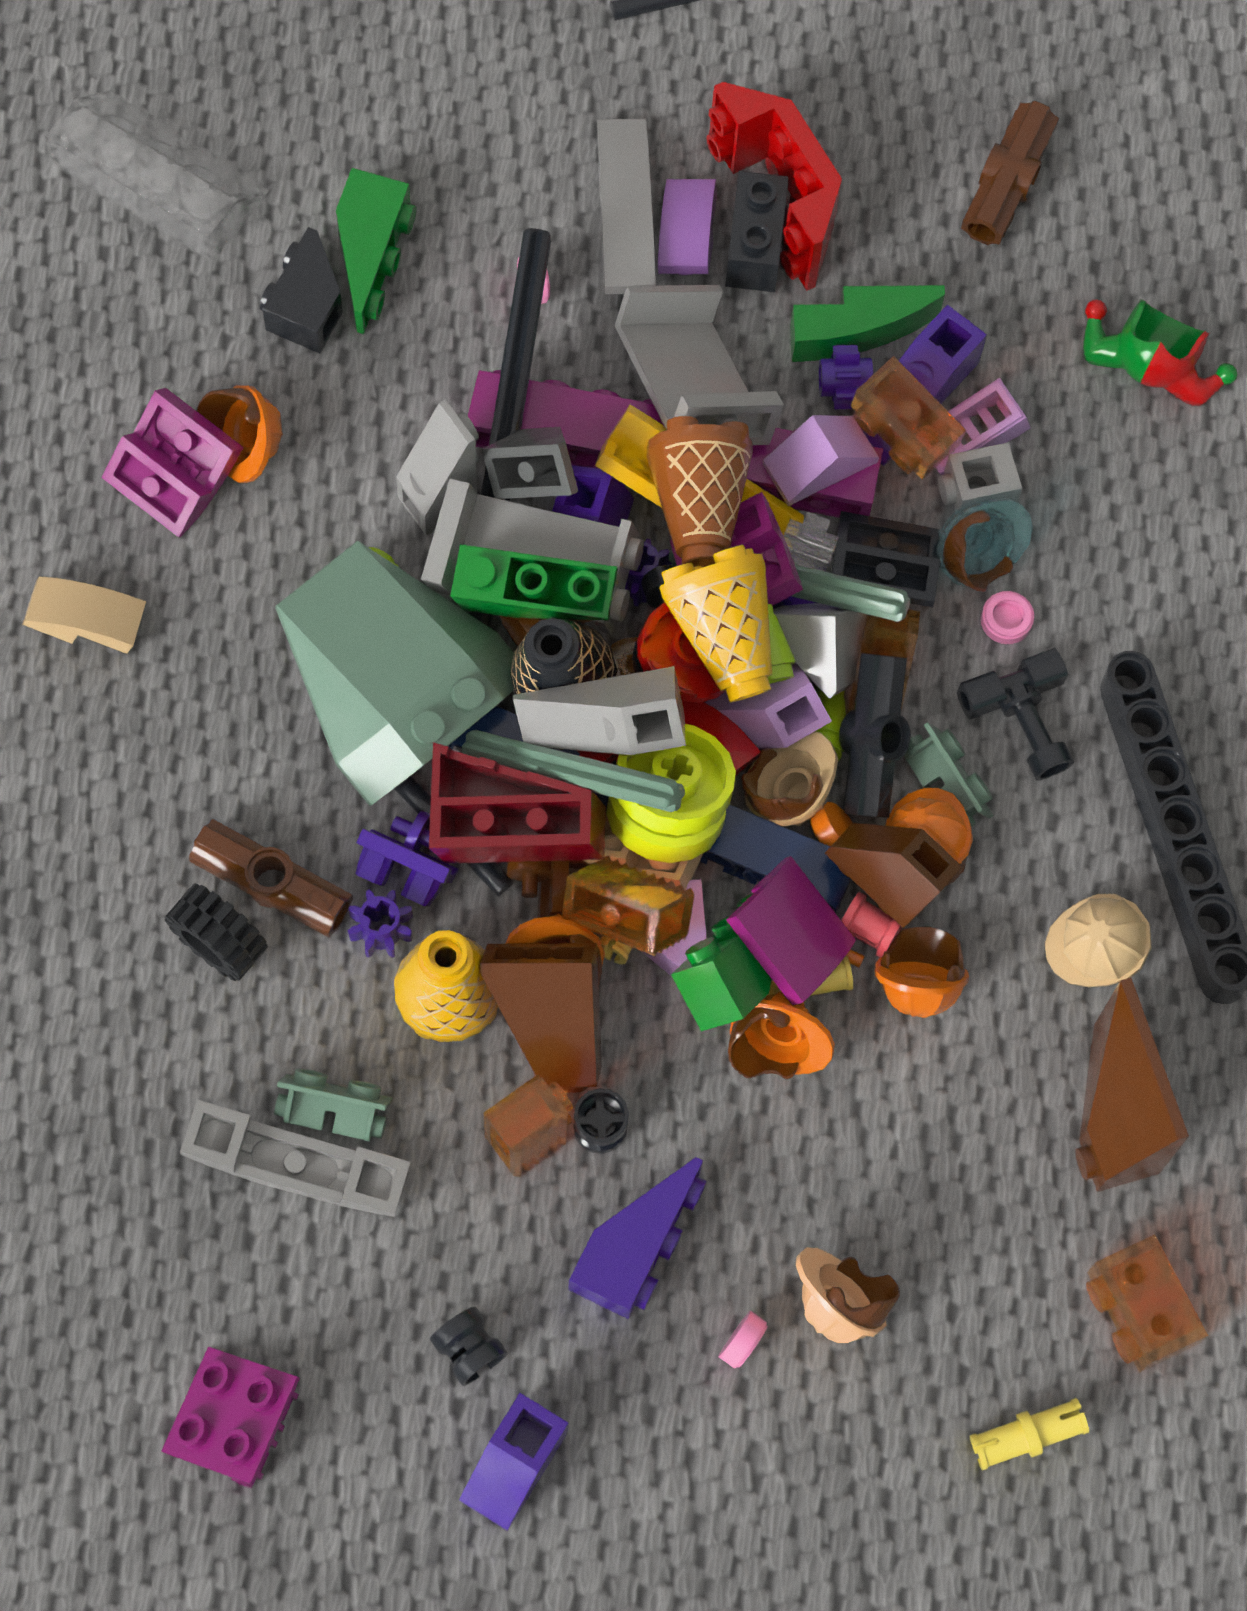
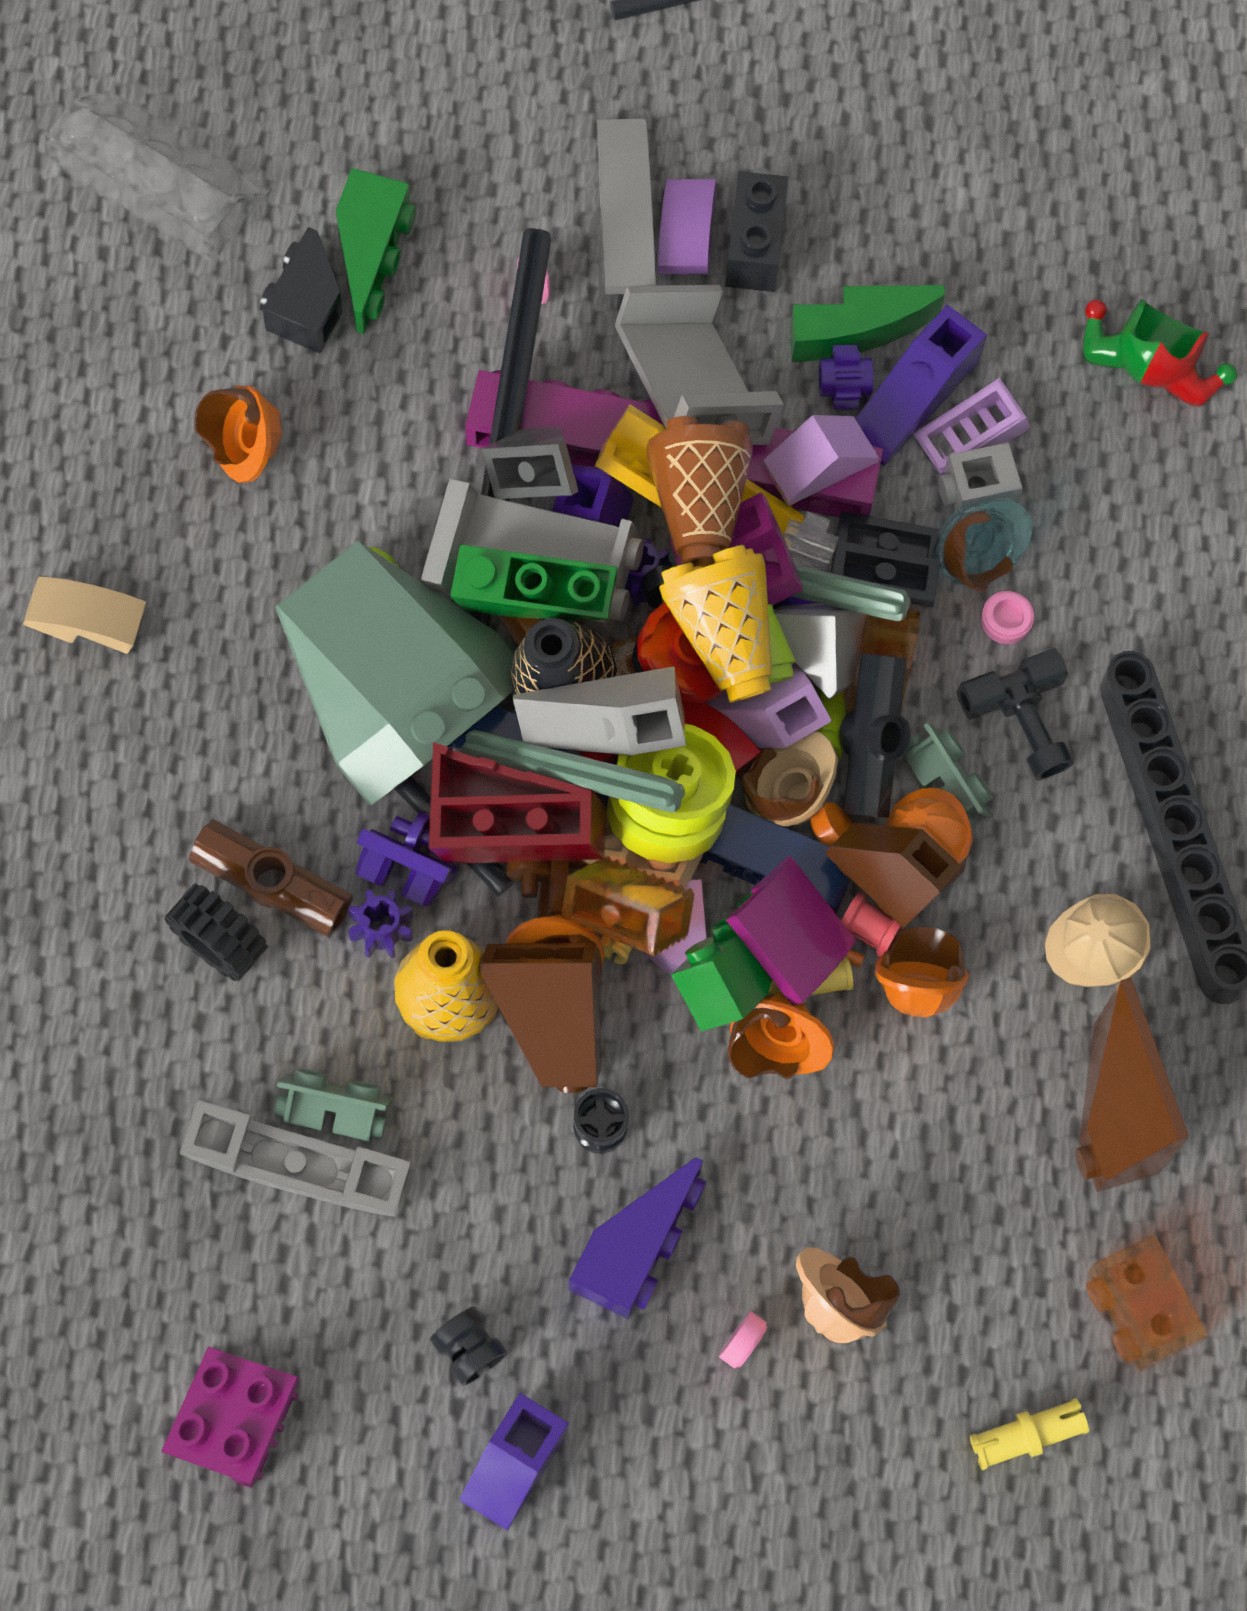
(172, 462): magenta slope -> none
(441, 453): light grey slope -> none
(528, 1124): clear orange brick -> none
(762, 126): red slope -> none
(906, 419): clear orange brick -> none
(1009, 173): reddish brown piece -> none

